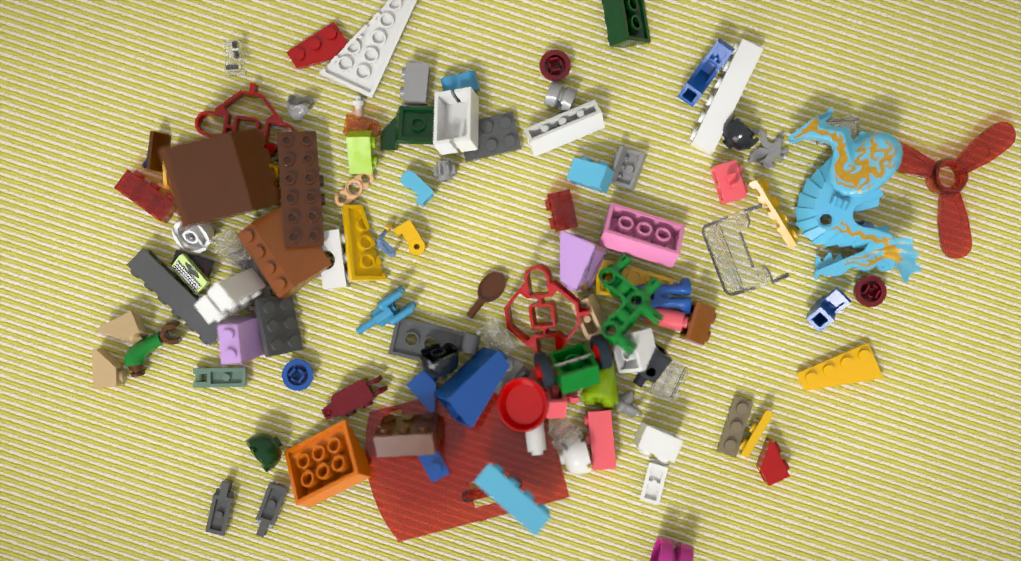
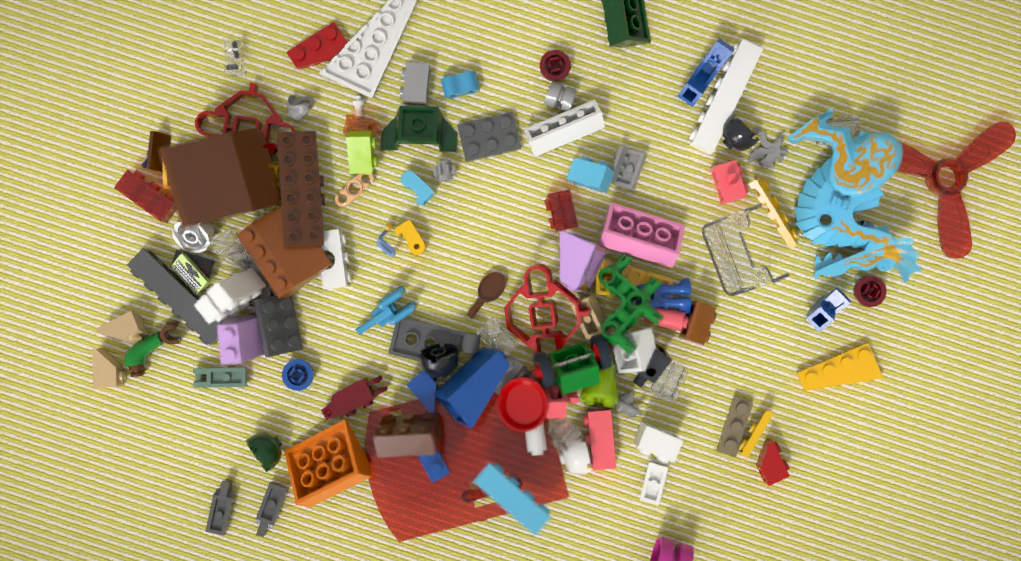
(360, 251): yellow wing -> none
(456, 121): white piece -> none

